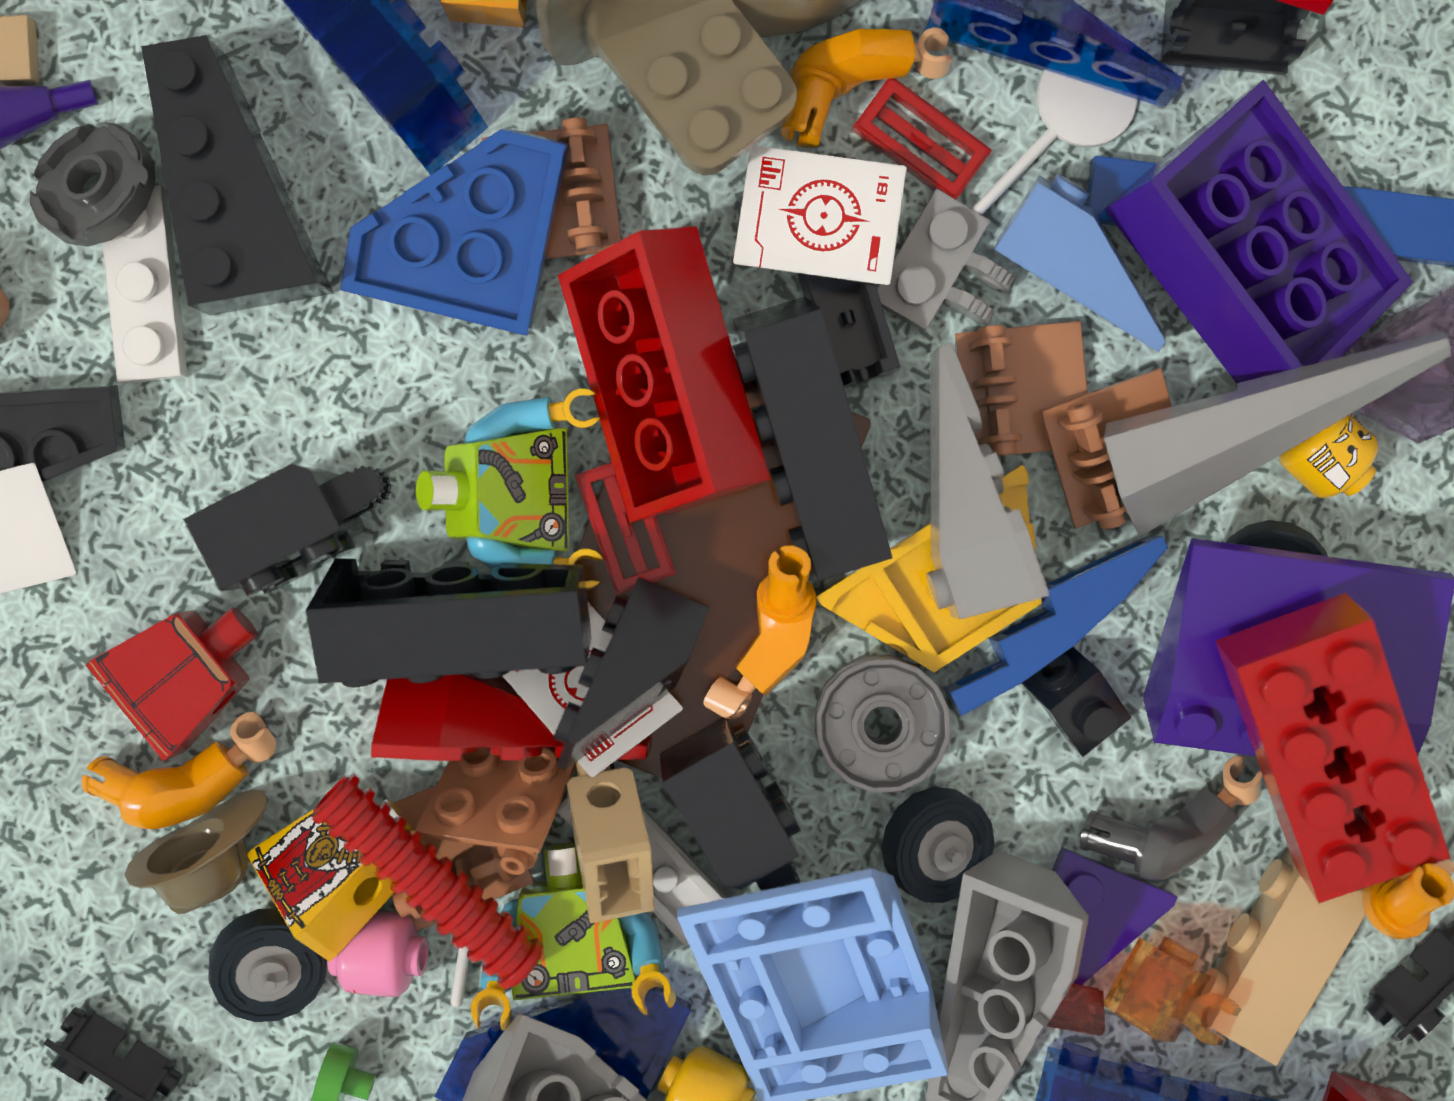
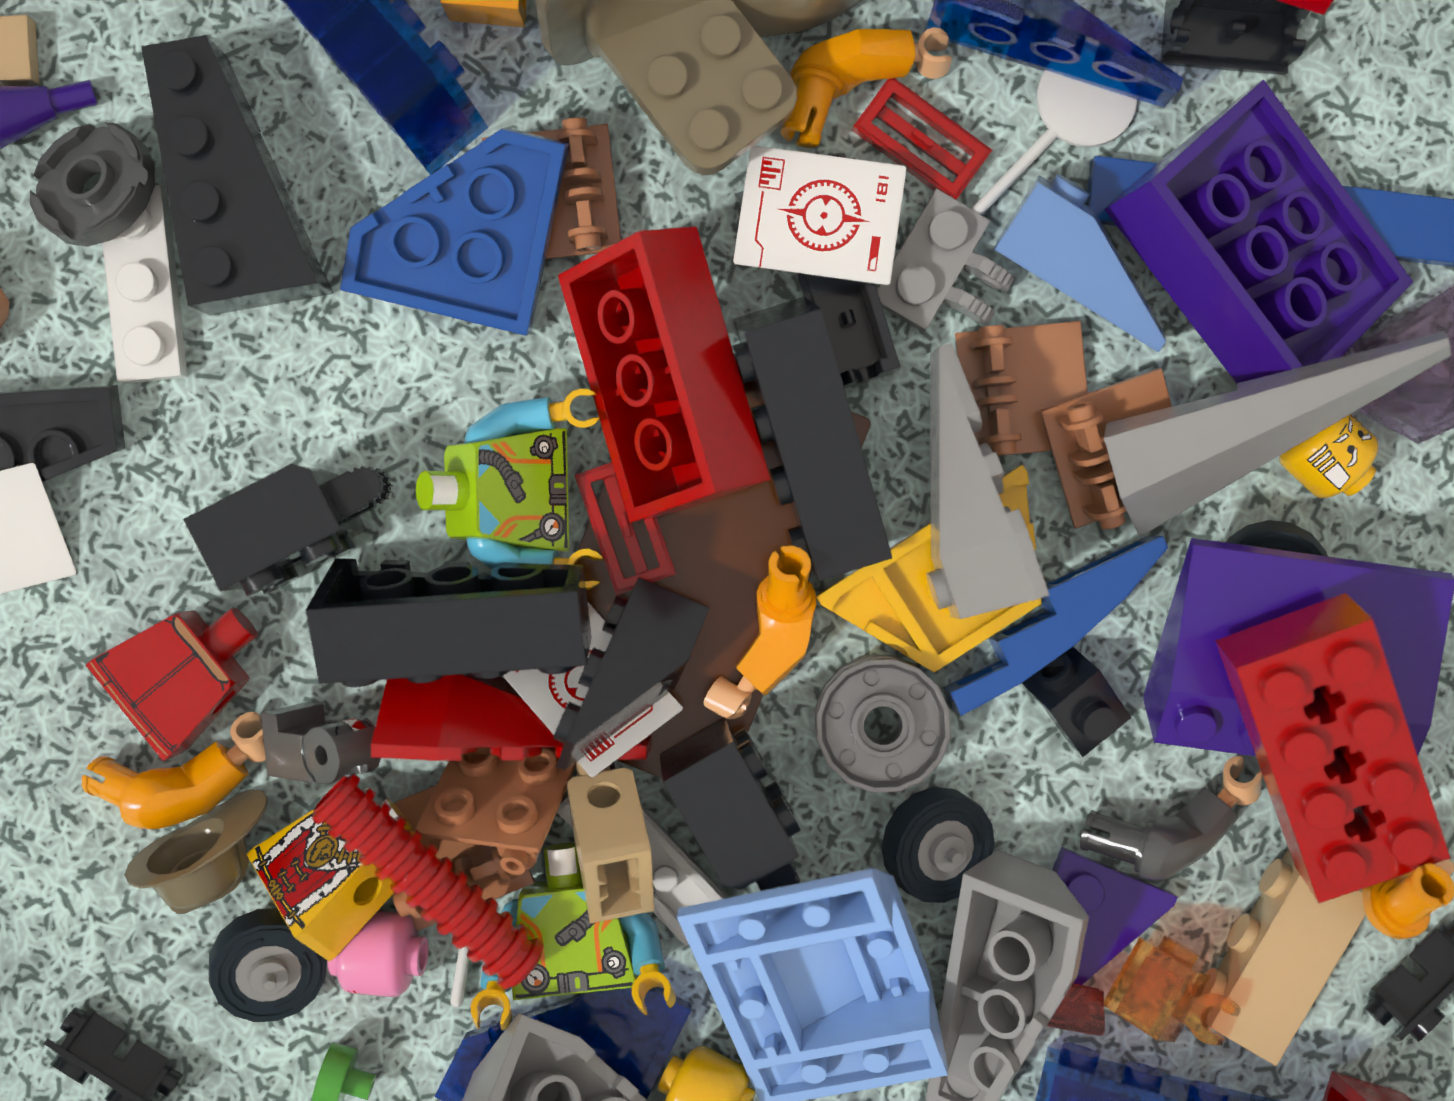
(313, 750): none -> dark grey leg

